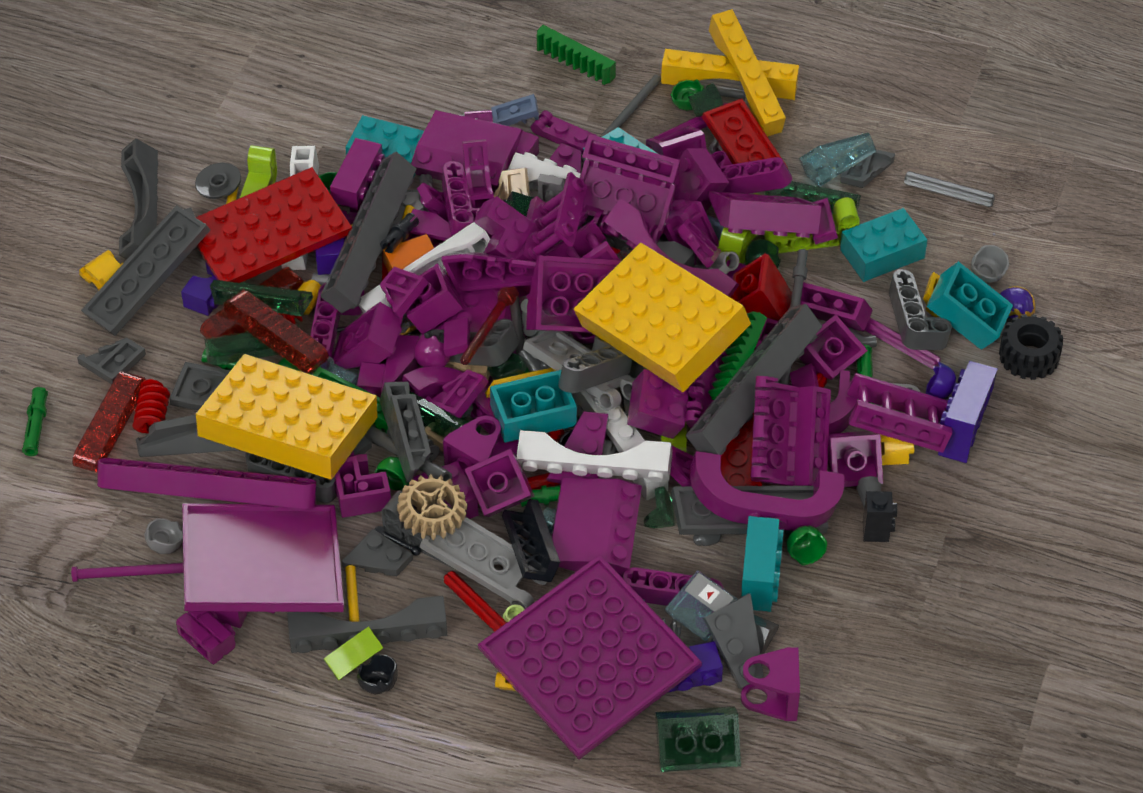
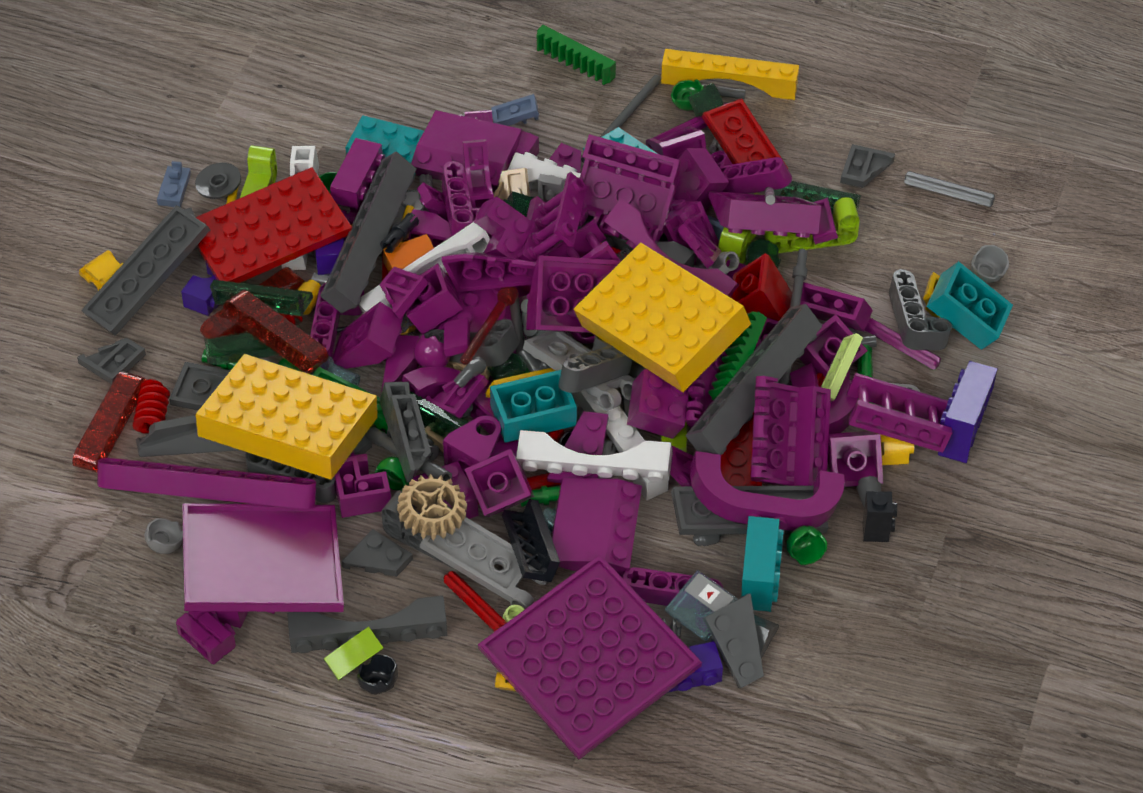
(36, 412): green pin -> none
(122, 571): magenta bar -> none
(141, 169): dark grey arch -> none
(174, 185): none -> sand blue plate
(352, 595): yellow bar -> none
(371, 377): magenta brick -> none
(414, 550): black hinge -> none
(472, 369): none -> dark grey arm
(560, 131): magenta plate -> none
(663, 514): clear green tile -> none
(698, 739): clear green slope -> none
(734, 44): yellow arch -> none
(769, 195): none -> light grey bar
(780, 685): magenta hose -> none
(834, 158): clear light blue slope -> none
(841, 364): none -> yellowish green tile
(883, 244): teal brick -> none
(941, 382): dark purple hair -> none
(1022, 301): dark purple hair -> none
(1029, 361): black tyre -> none

